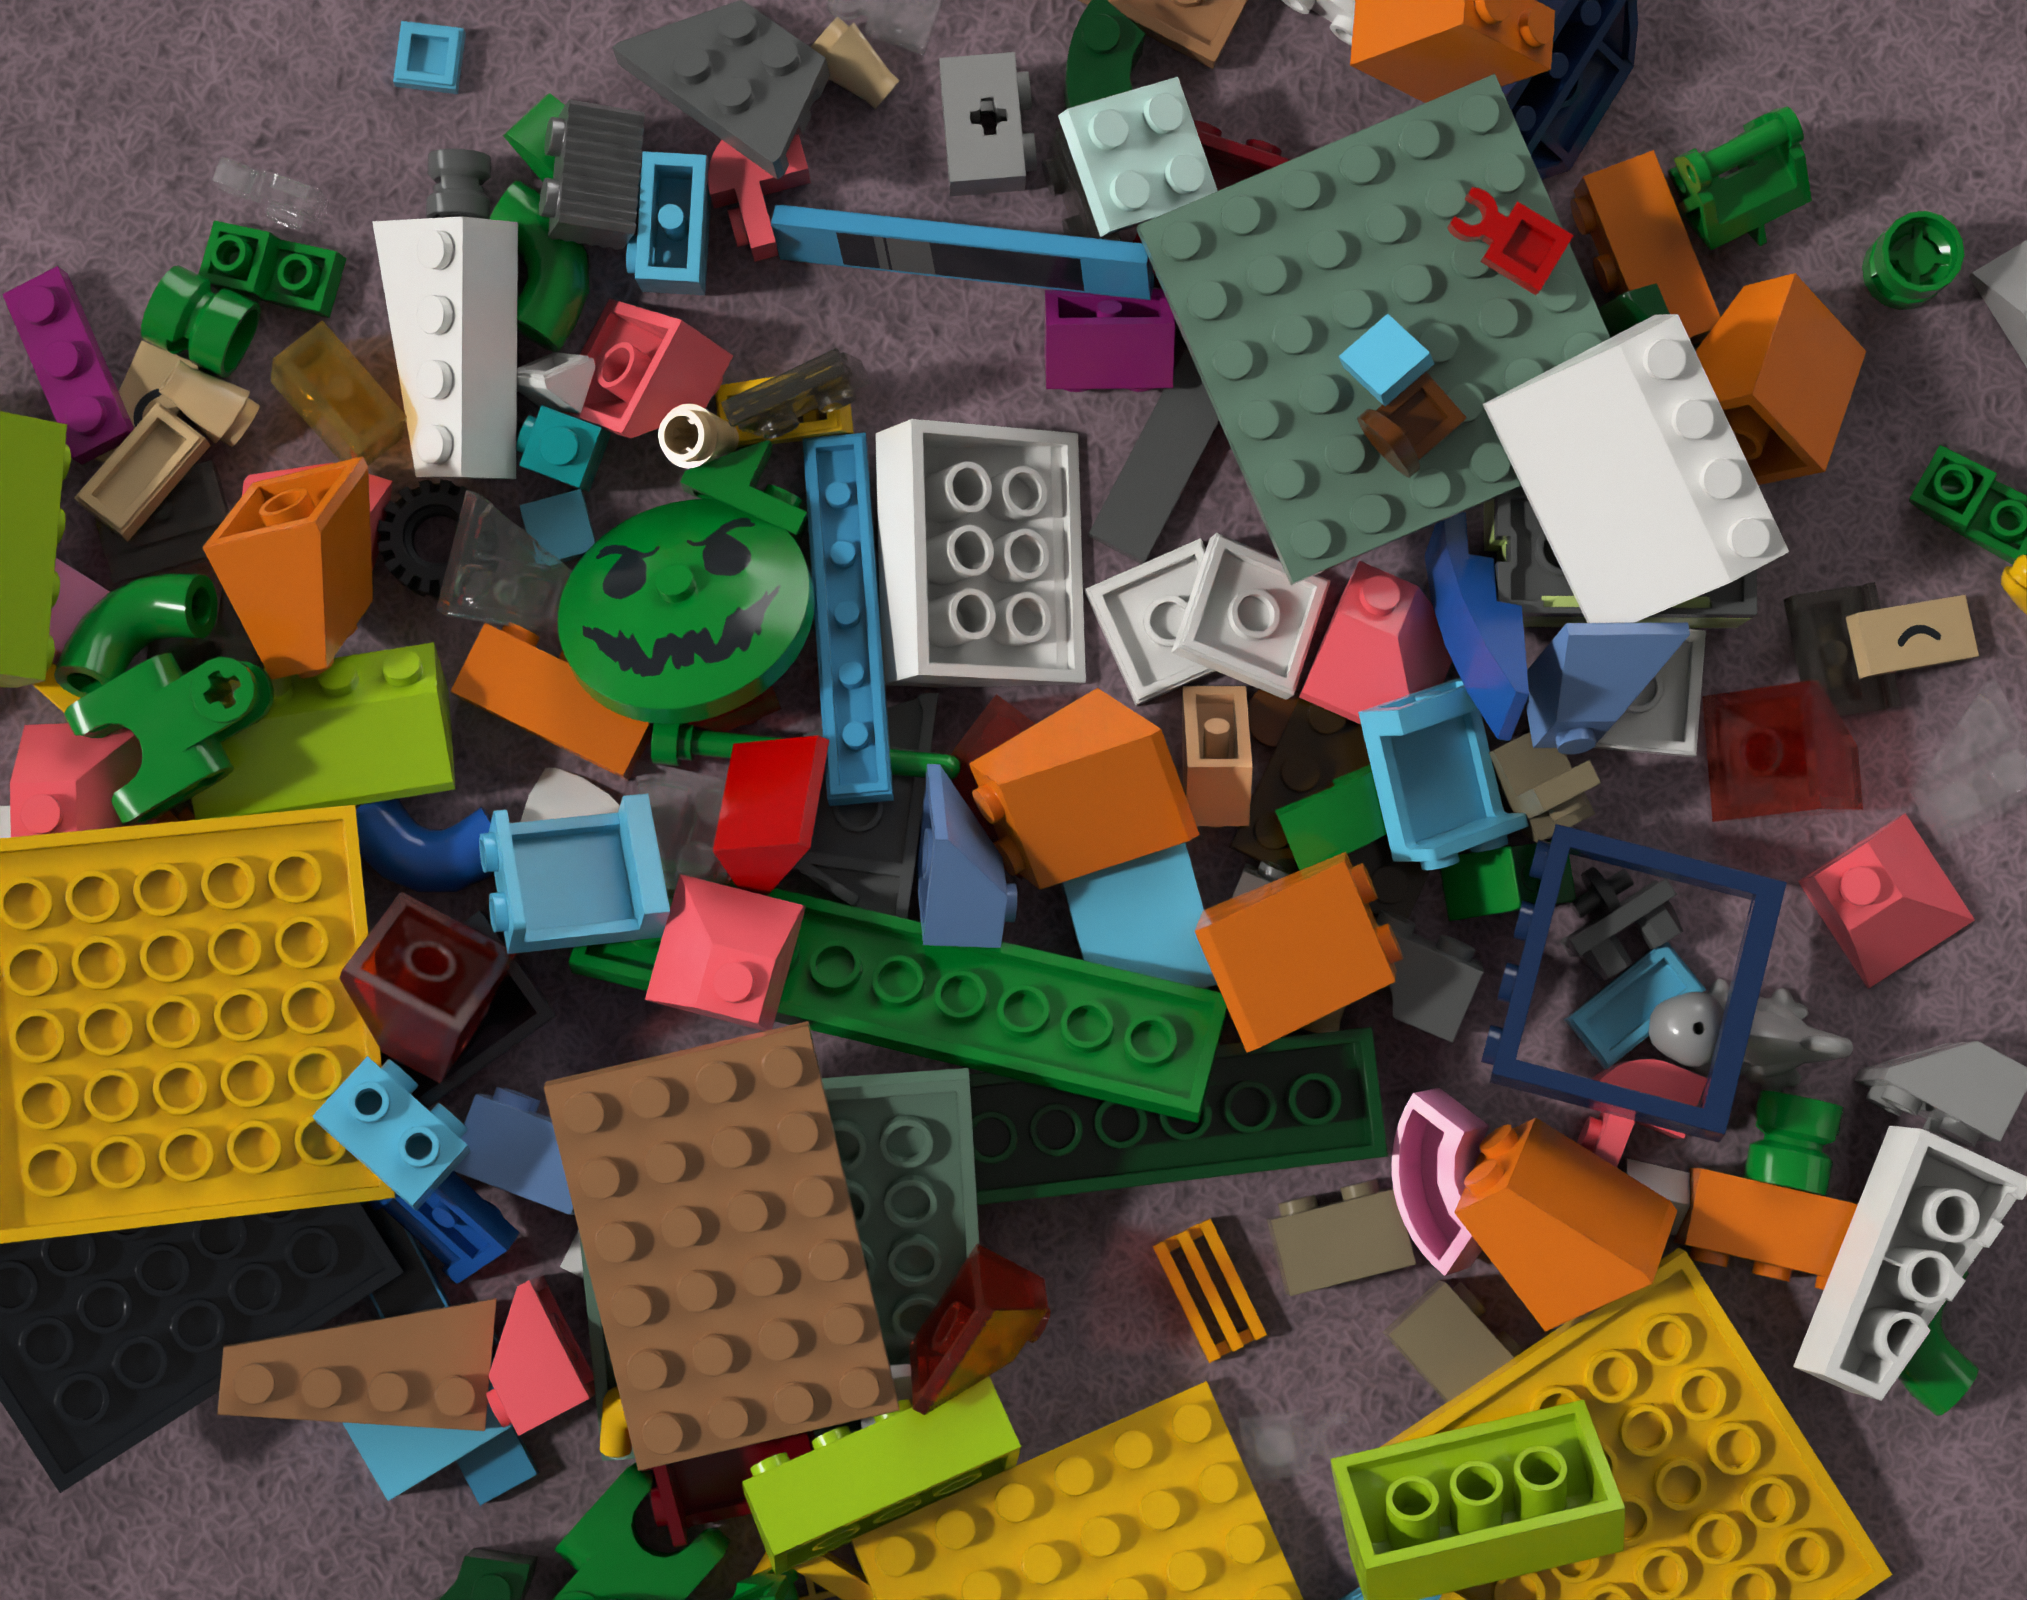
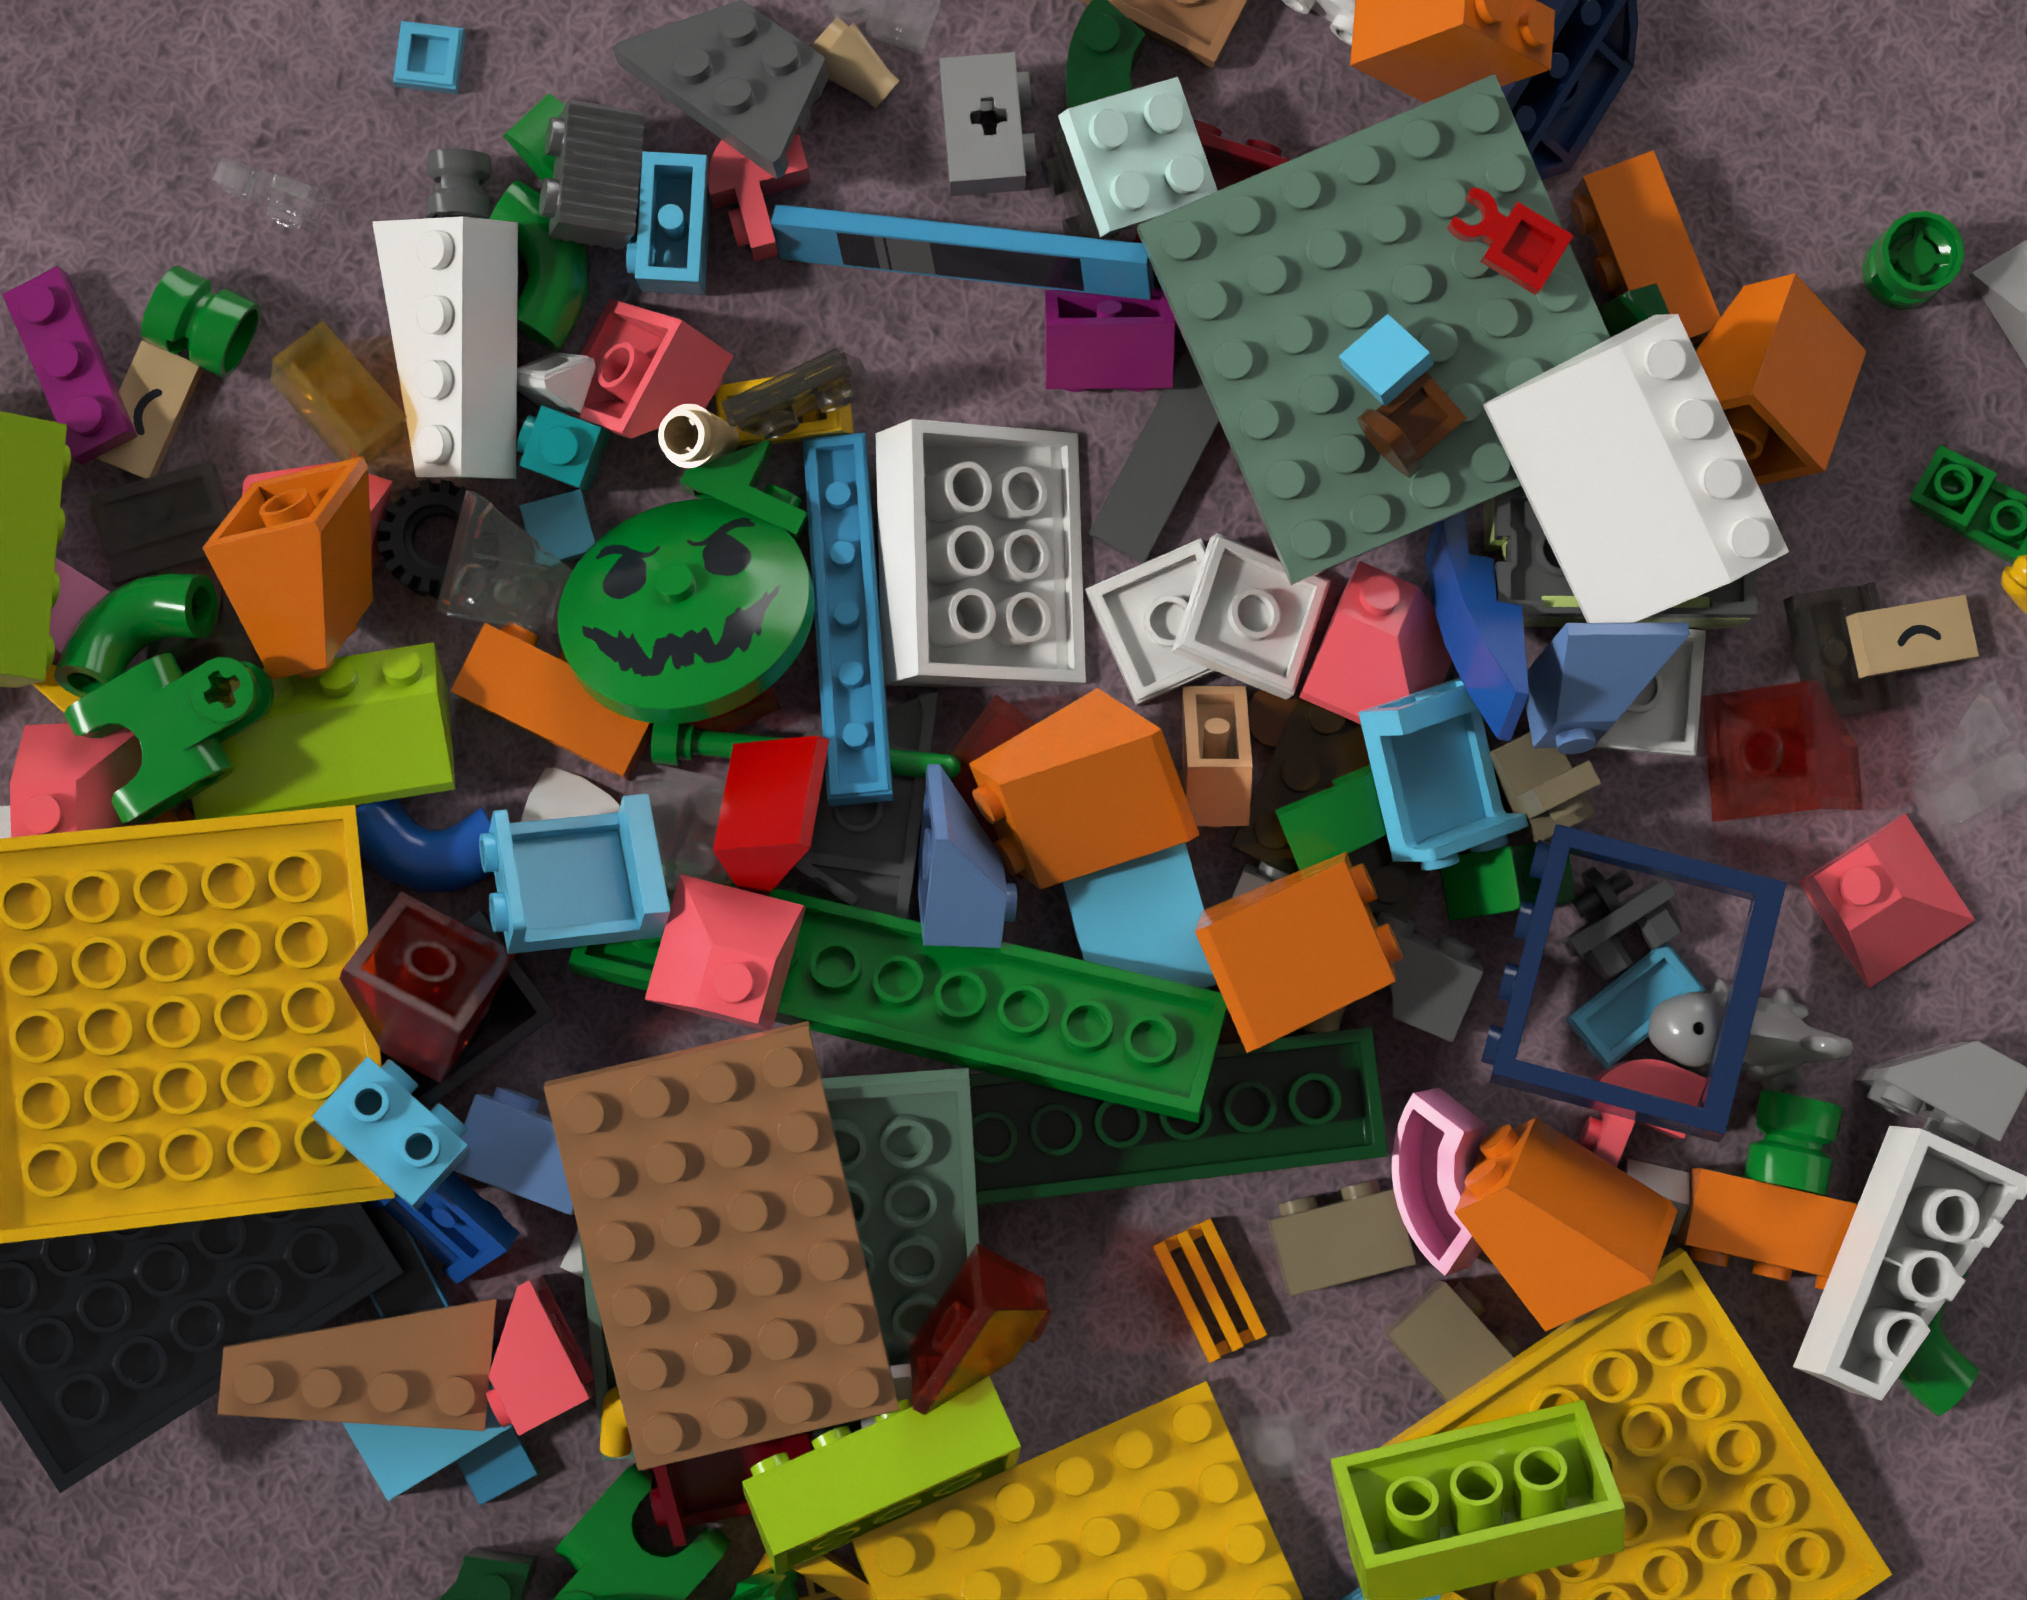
(142, 471): tan tile -> none
(210, 403): tan cone -> none
(272, 268): green slope -> none
(1766, 186): green piece -> none

